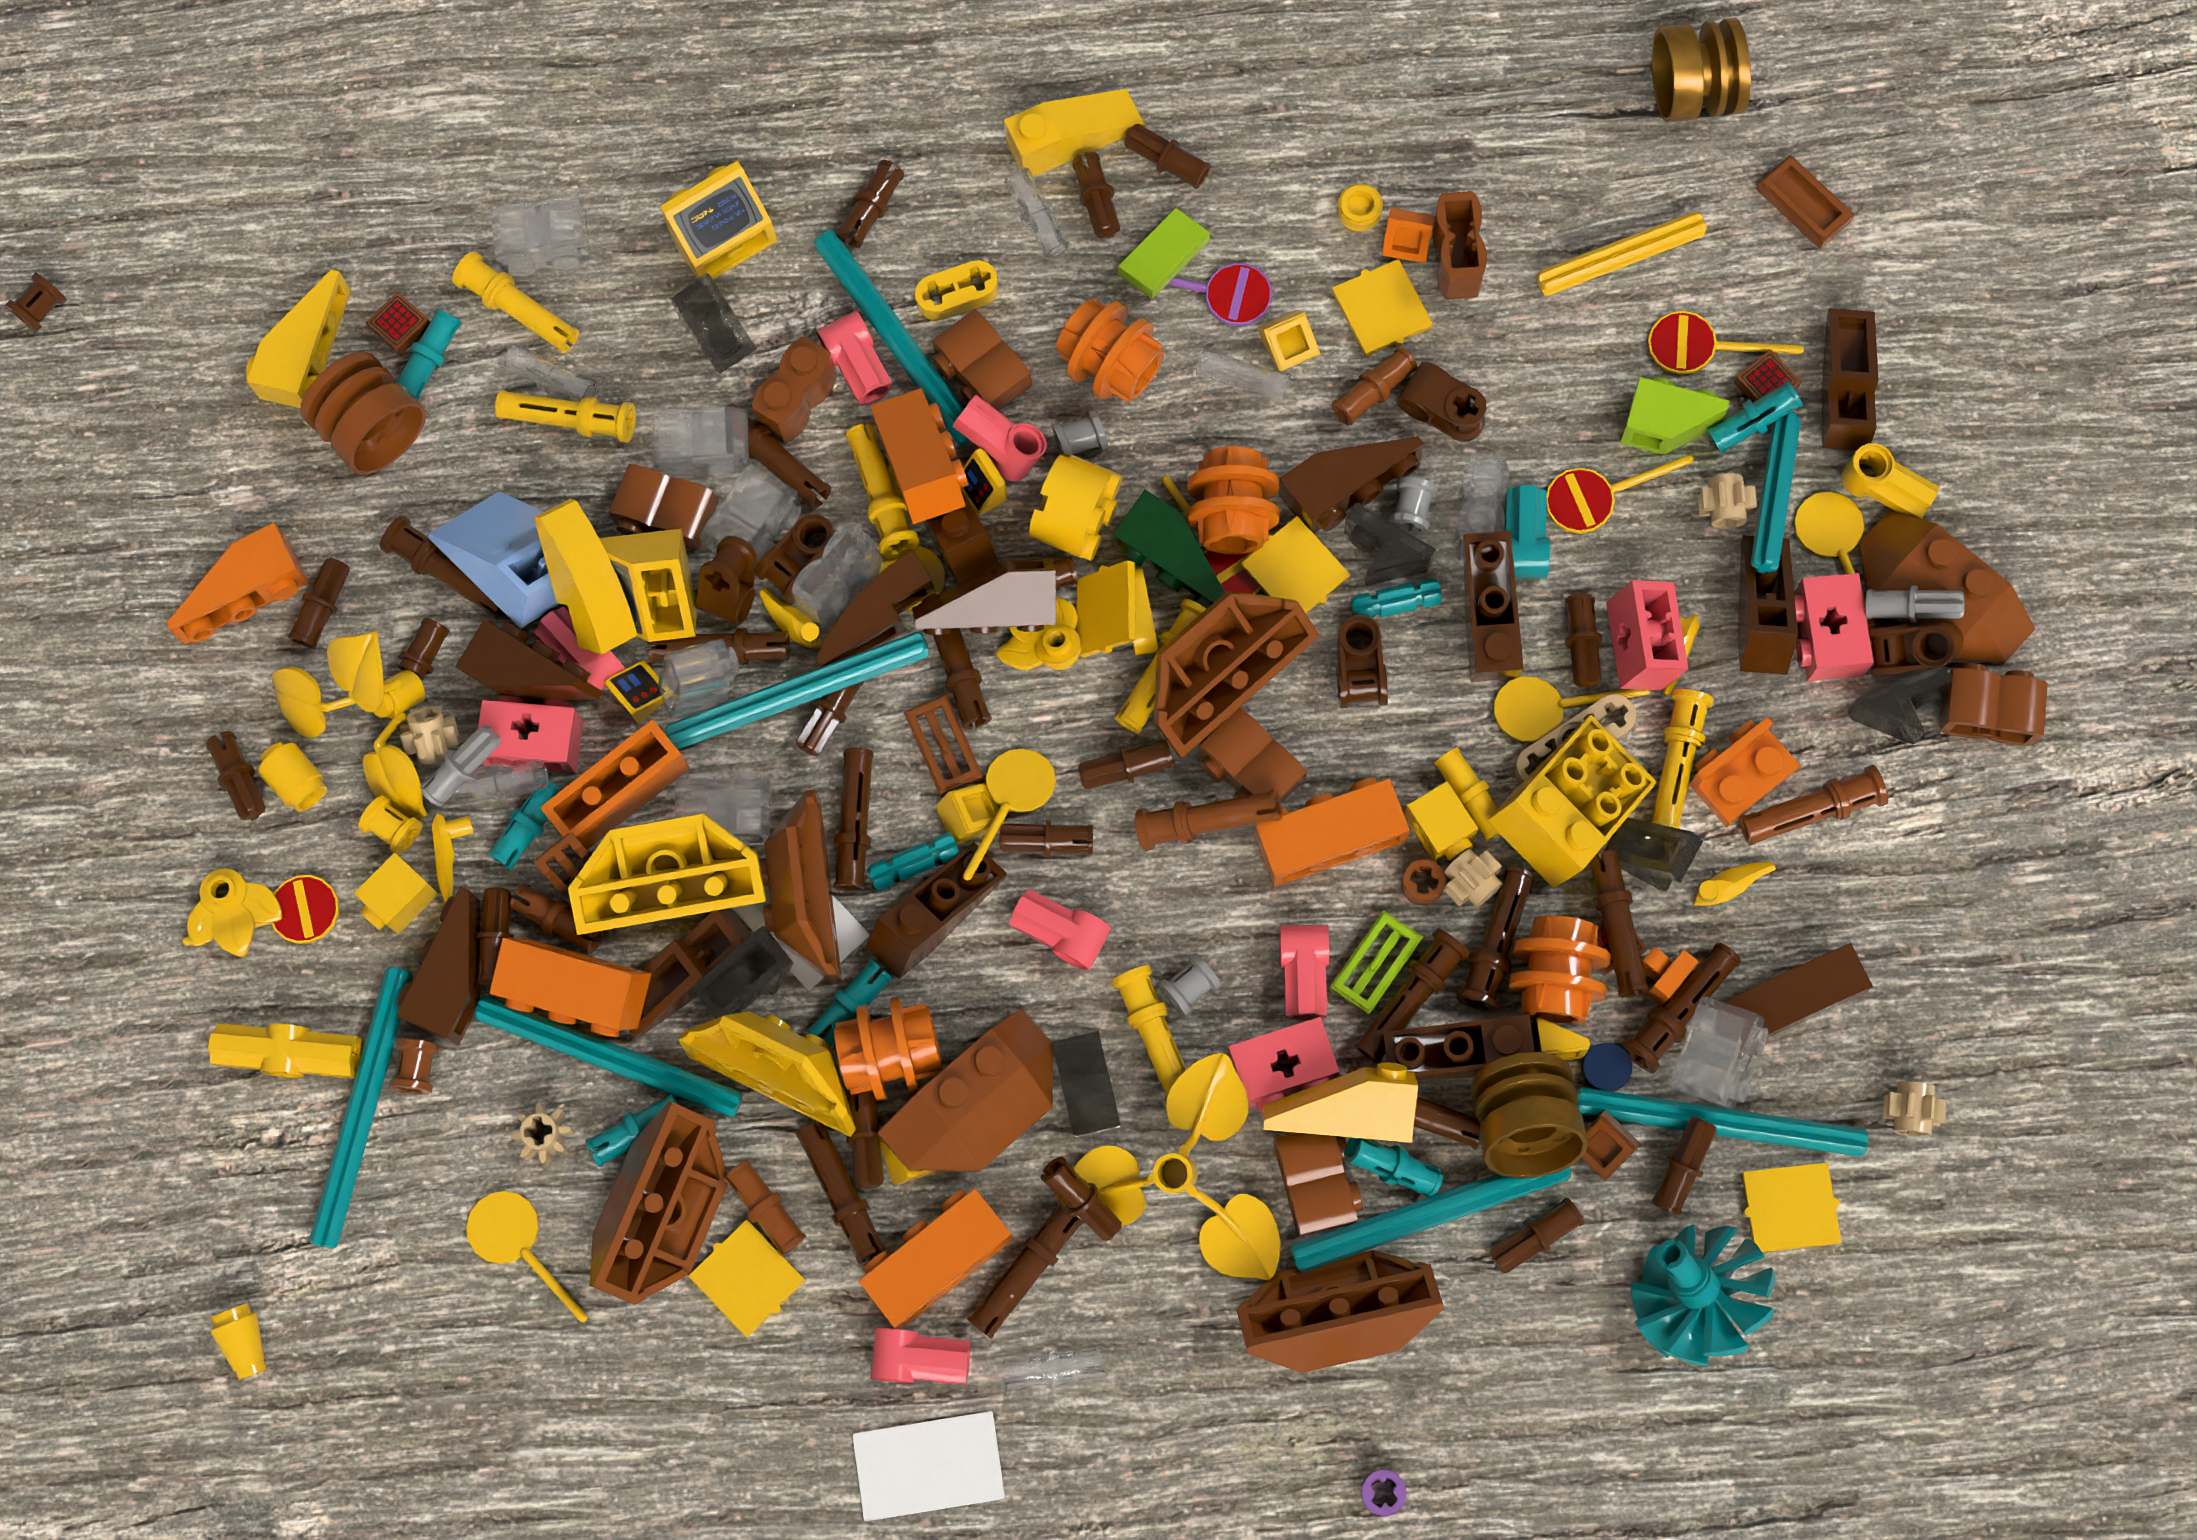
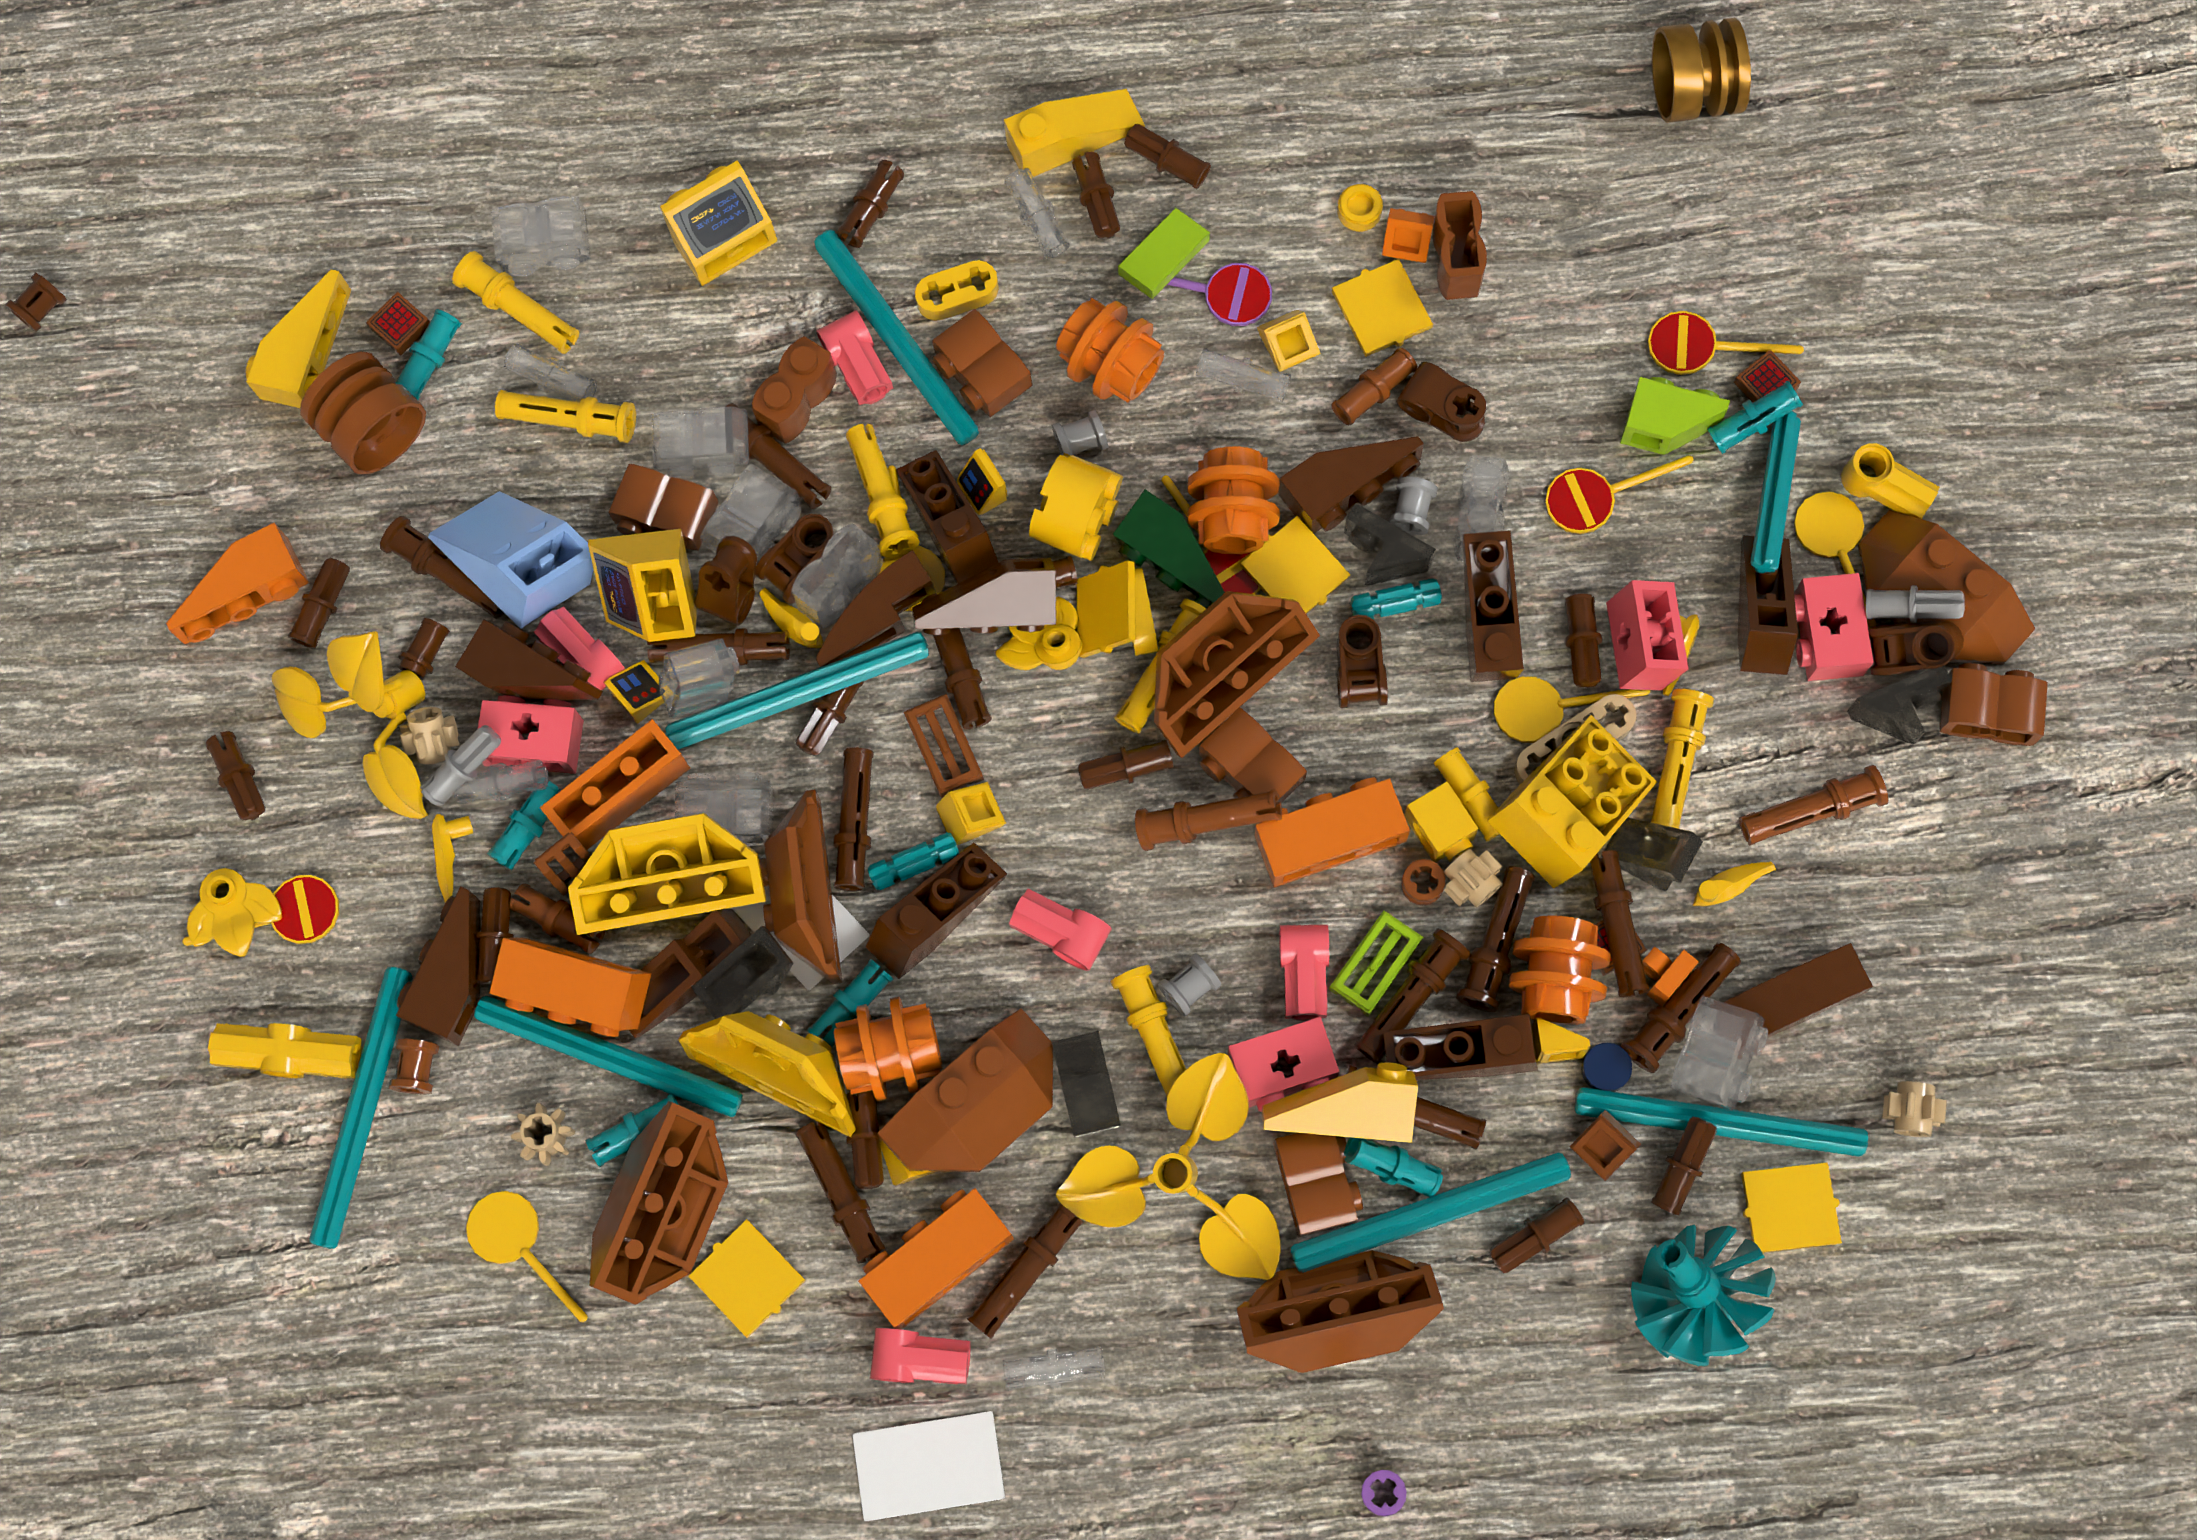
(239, 1340): yellow cone -> none
(292, 776): yellow brick -> none
(390, 825): yellow bush -> none
(394, 895): yellow brick -> none
(584, 578): yellow slope -> none
(712, 323): clear smoke slope -> none
(764, 1207): dark orange pin -> none
(920, 455): orange brick -> none
(1011, 446): coral piece -> none
(1017, 783): yellow piece -> none
(1046, 838): reddish brown axle -> none
(1080, 1198): reddish brown axle -> none
(1527, 521): teal piece -> none
(1528, 1115): pearl gold wheel -> none
(1621, 253): yellow axle -> none
(1727, 501): tan gear -> none
(1743, 772): orange bracket -> none
(1805, 201): dark orange tile -> none
(1849, 379): reddish brown slope -> none

